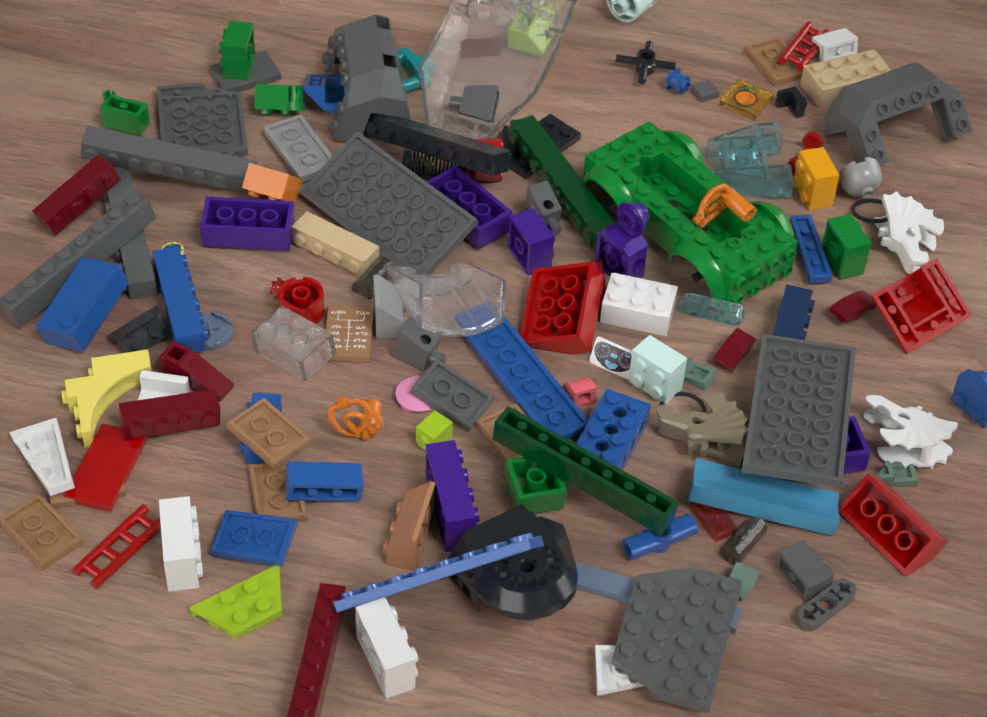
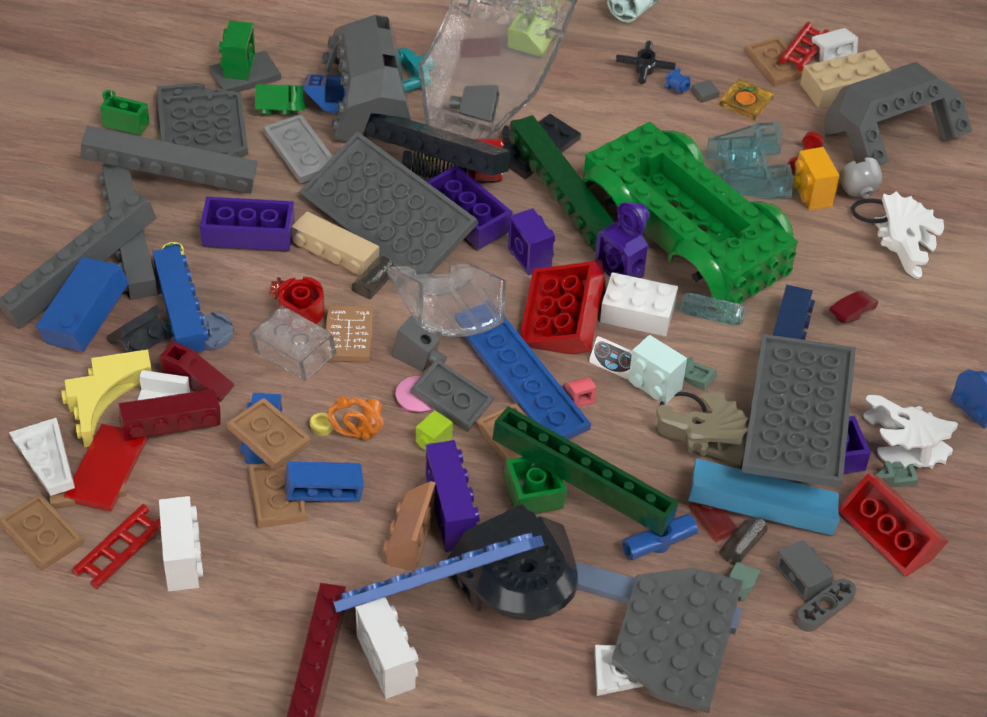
(76, 195): dark red brick -> none
(244, 604): lime wing -> none
(254, 538): blue tile -> none
(271, 184): orange brick -> none
(320, 424): none -> light yellow tile
(387, 309): light grey slope -> none
(543, 200): dark grey torso -> none
(623, 413): blue brick -> none
(728, 198): orange piece -> none
(734, 349): dark red slope -> none
(793, 100): black bracket -> none
(810, 249): blue plate -> none
(846, 246): green brick -> none
(921, 306): red slope -> none

